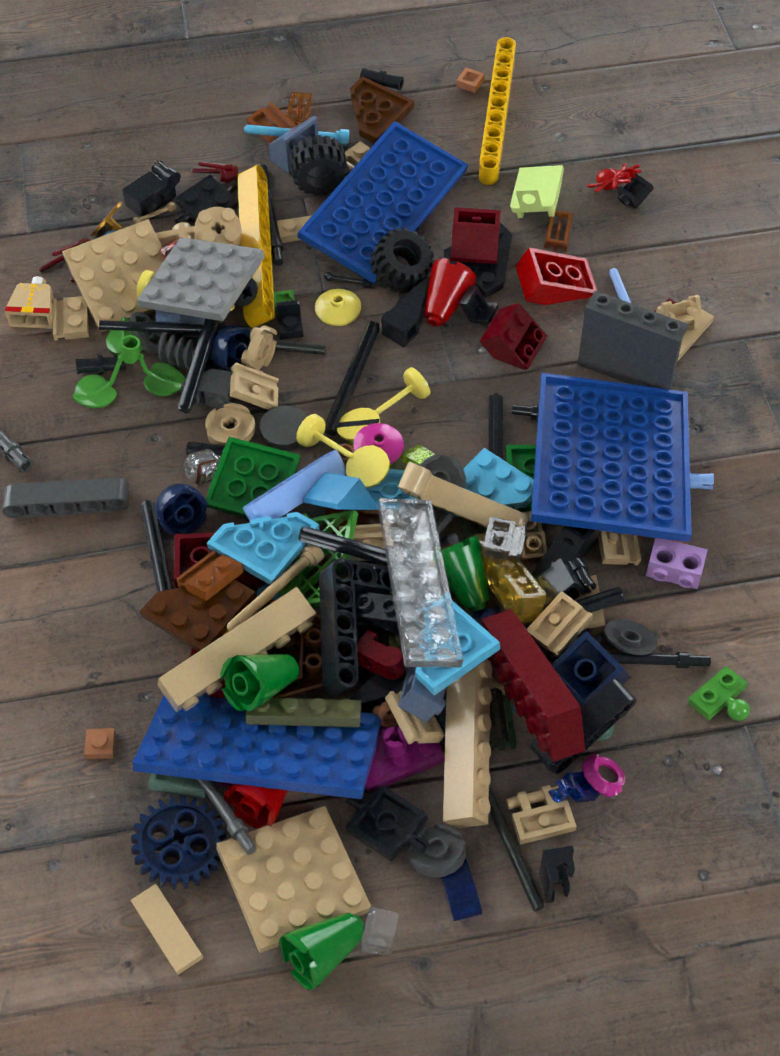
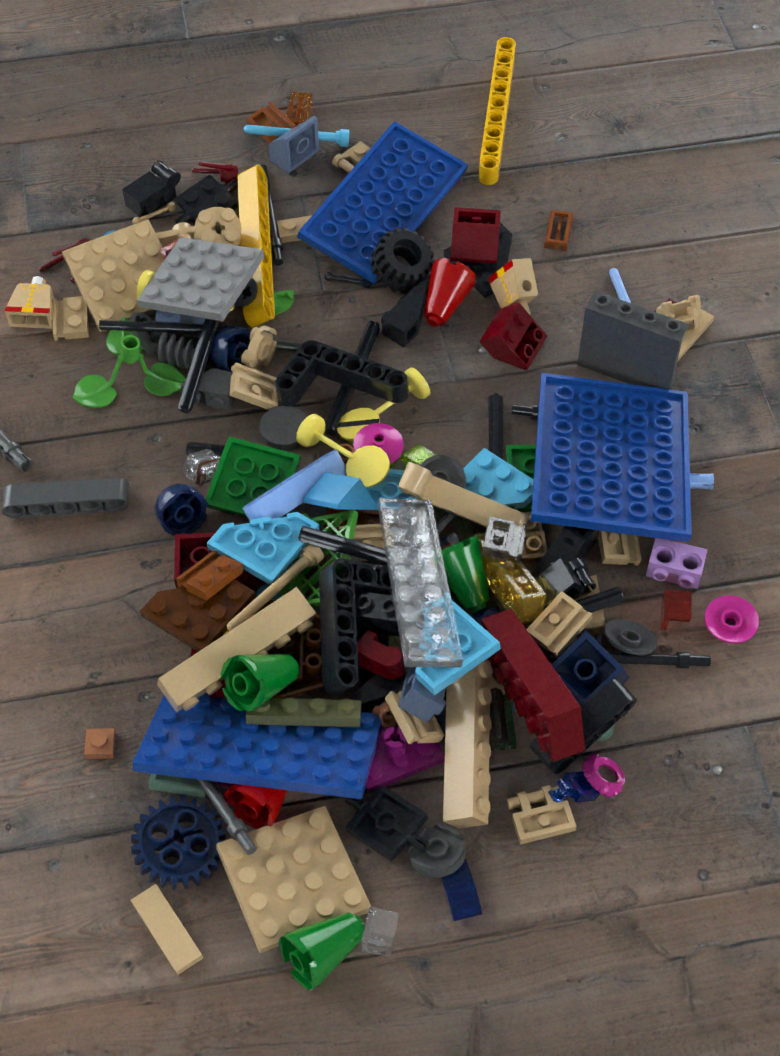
(98, 364): black pin -> none
(109, 221): pearl gold shield -> none
(155, 546): black axle -> none
(231, 413): tan plate -> none
(289, 319): black bracket -> none
(318, 165): black tyre -> none
(338, 307): light yellow dish -> none
(339, 366): none -> black beam
(377, 108): reddish brown plate -> none
(383, 78): black pin -> none
(470, 80): nougat plate -> none
(476, 307): black bracket -> none
(514, 853): pearl dark grey bar -> none
(515, 283): none -> tan torso
(537, 190): yellowish green piece -> none
(554, 277): red slope -> none
(554, 869): black hinge -> none
(611, 178): red animal -> none
(634, 192): black bracket -> none
(675, 607): none -> clear red panel
(721, 693): bright green plate -> none
(733, 610): none -> dark pink dish

